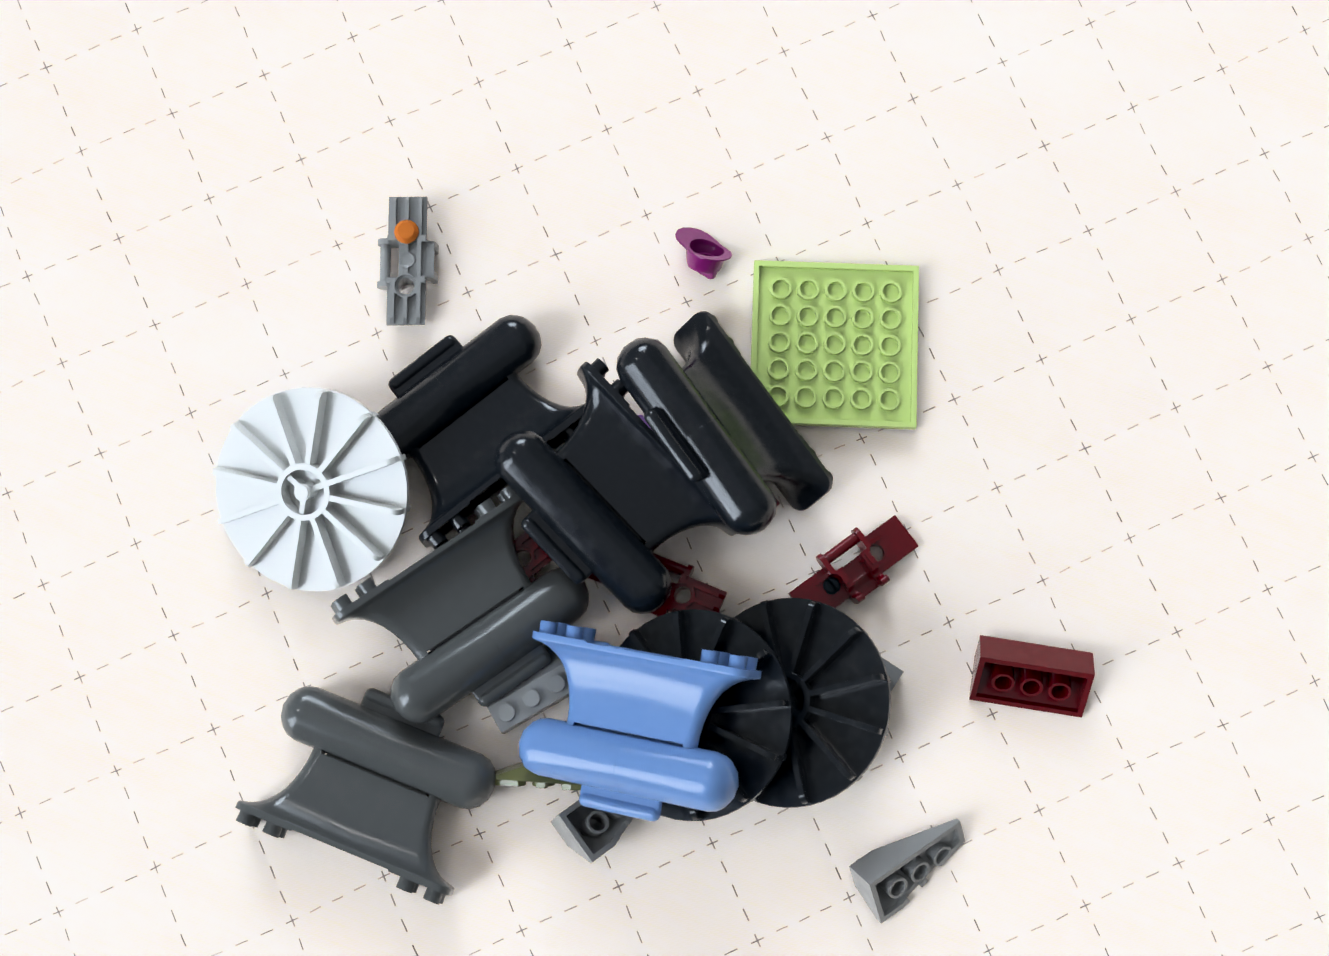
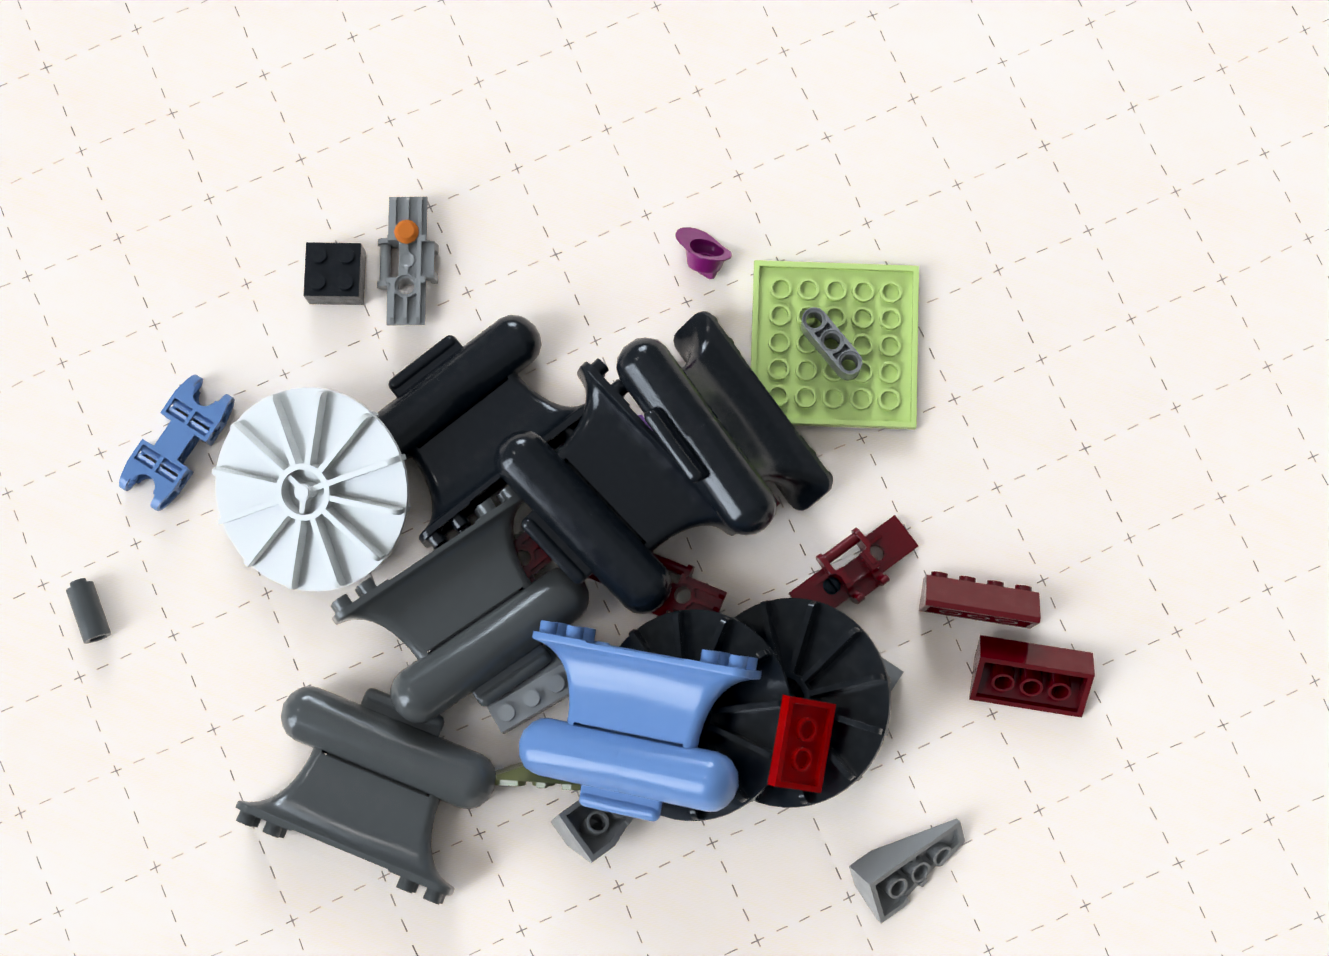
(88, 611): none -> dark grey brick
(176, 442): none -> medium blue piece
(334, 273): none -> black brick
(801, 744): none -> red plate
(826, 331): none -> light grey beam
(980, 601): none -> dark red slope

